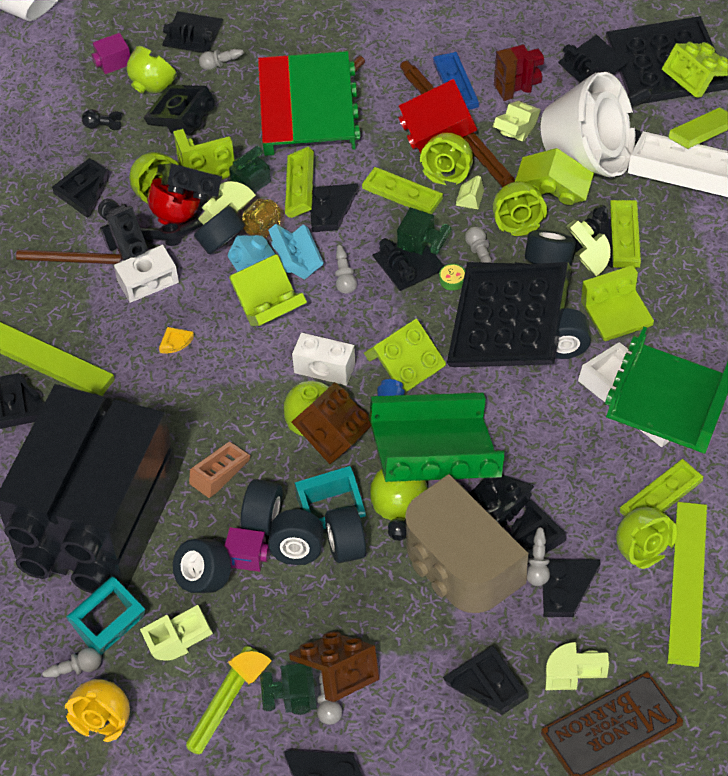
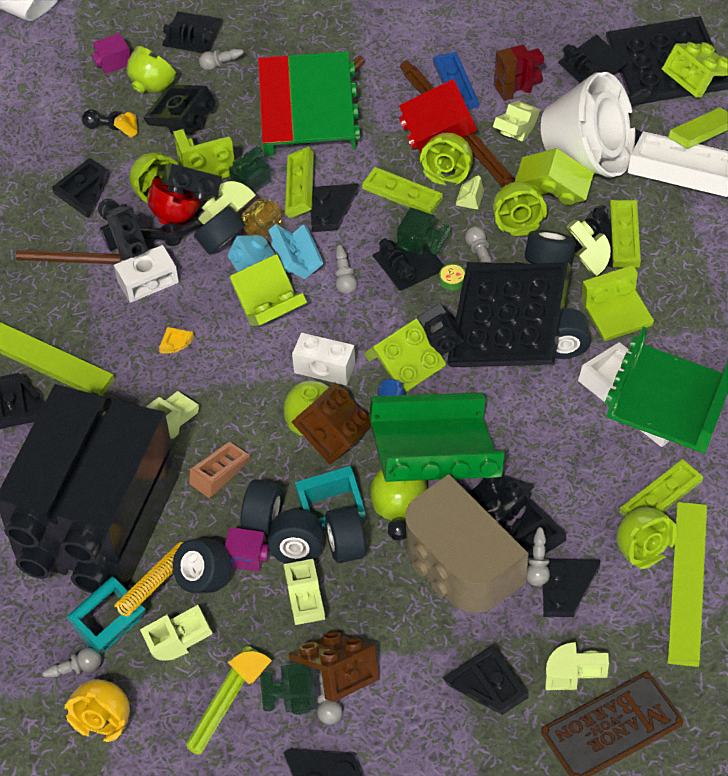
(126, 123): none -> yellow tile
(168, 565): none -> yellow piece
(177, 411): none -> yellowish green brick
(304, 592): none -> yellowish green brick
(441, 329): none -> black window

